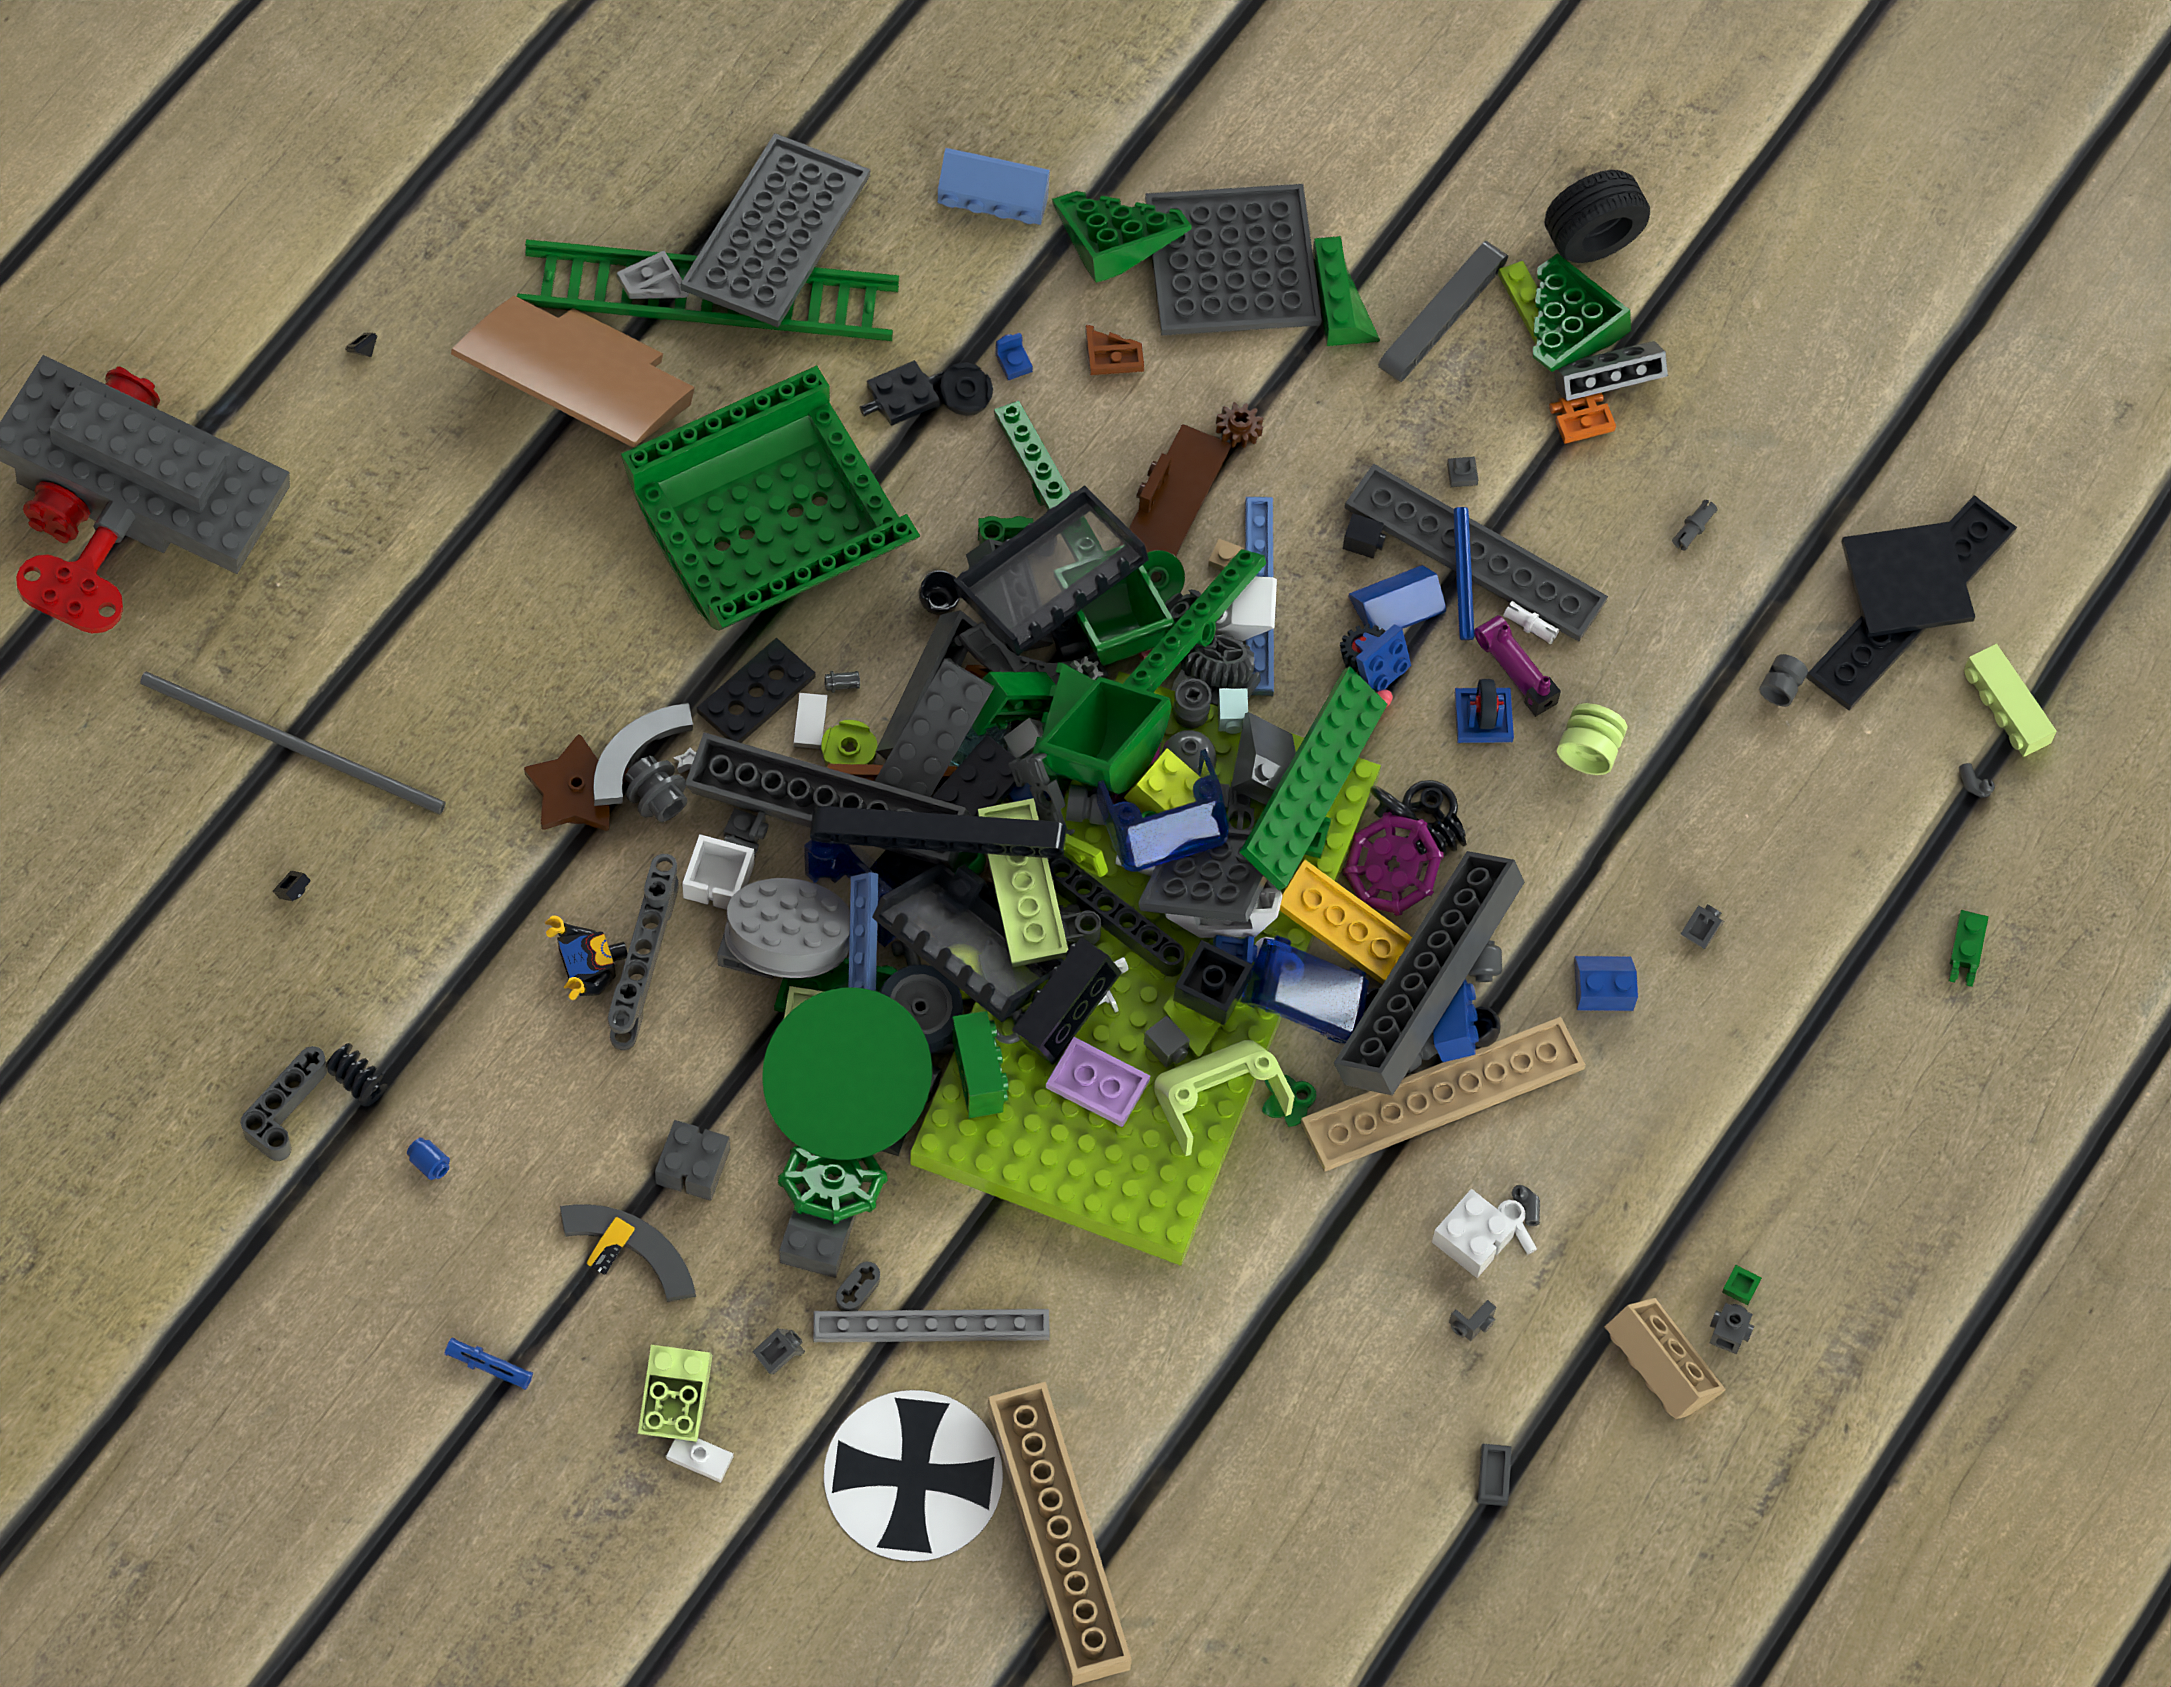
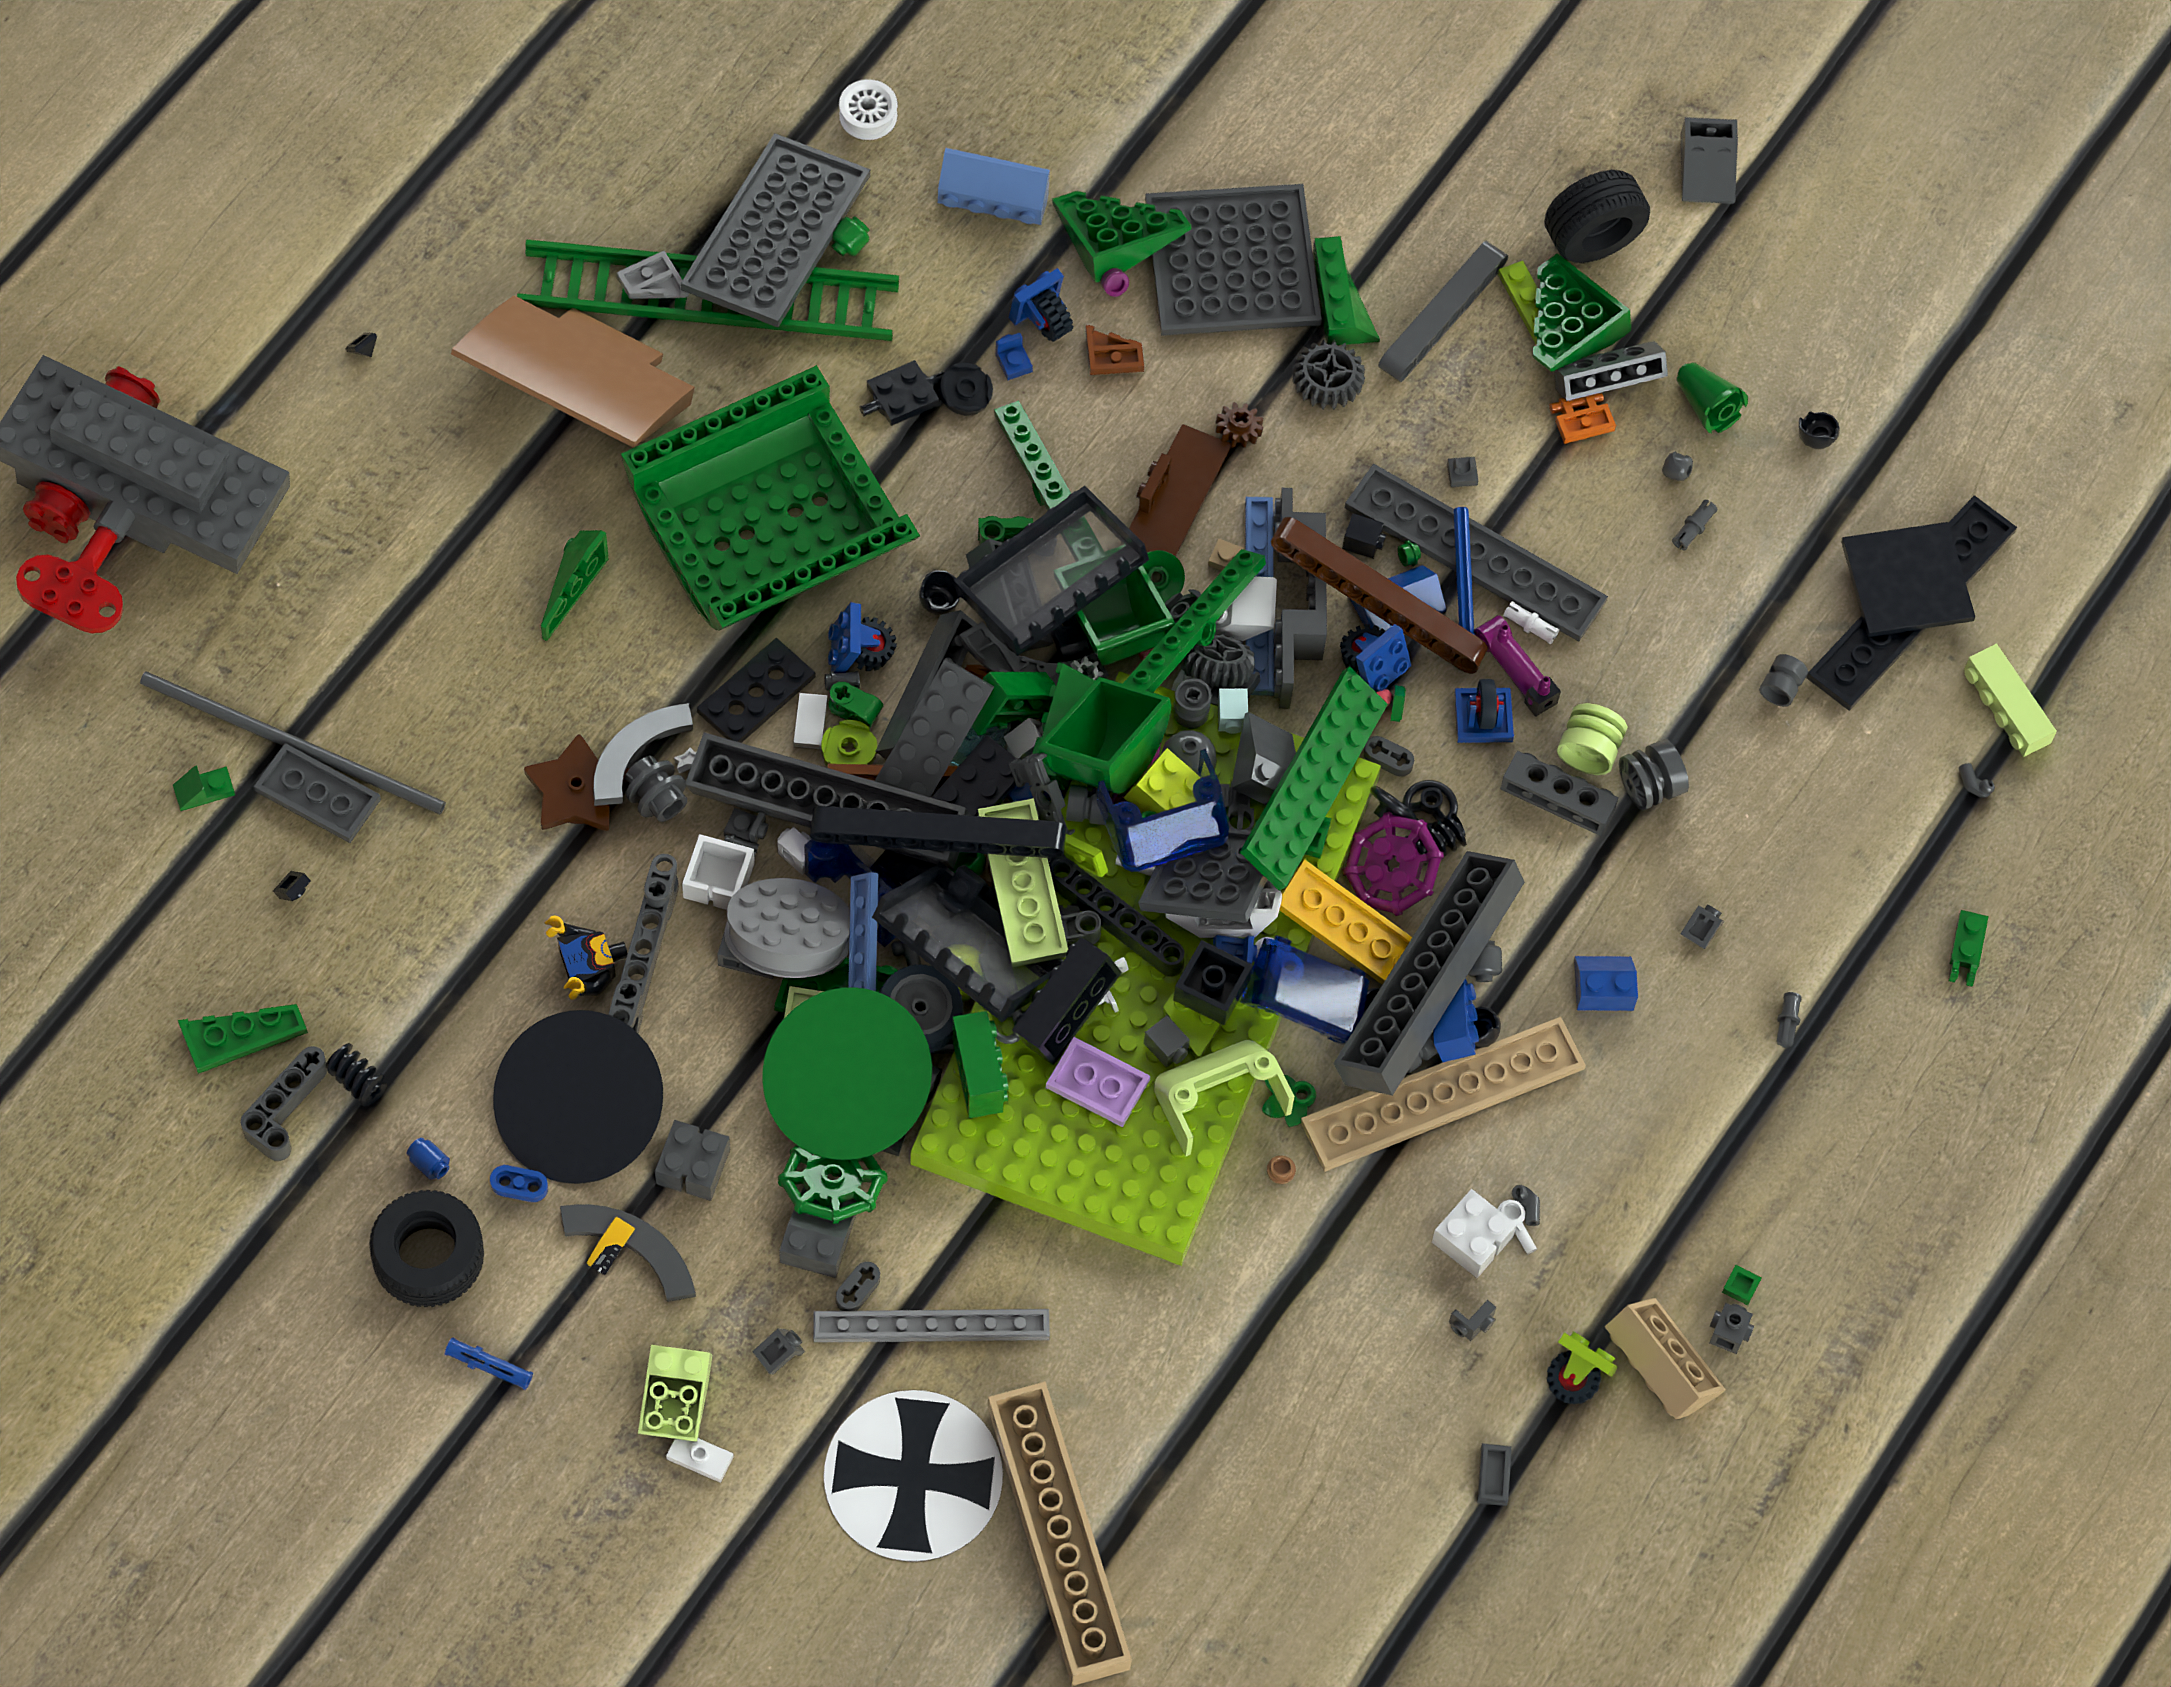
(200, 789): none -> green slope
(231, 1037): none -> green wing
(317, 793): none -> dark grey plate
(420, 1212): none -> black tyre
(520, 1182): none -> blue plate
(578, 1096): none -> black sticker
(579, 566): none -> green wedge
(791, 848): none -> white brick
(850, 236): none -> green head
(855, 704): none -> green piece
(859, 641): none -> blue plate
(865, 123): none -> white wheel
(1043, 306): none -> plate
(1115, 282): none -> magenta tile
(1281, 1169): none -> medium nougat plate
(1298, 632): none -> dark grey bracket
(1312, 371): none -> dark grey gear
(1379, 595): none -> reddish brown beam
(1389, 756): none -> dark grey beam
(1398, 703): none -> green tile
(1408, 553): none -> green plate
(1568, 805): none -> dark grey brick
(1576, 1373): none -> plate
(1653, 774): none -> dark grey wheel
(1677, 466): none -> dark grey piece
(1709, 160): none -> dark grey slope
(1711, 397): none -> green cone
(1788, 1019): none -> dark grey axle
(1818, 430): none -> black hair

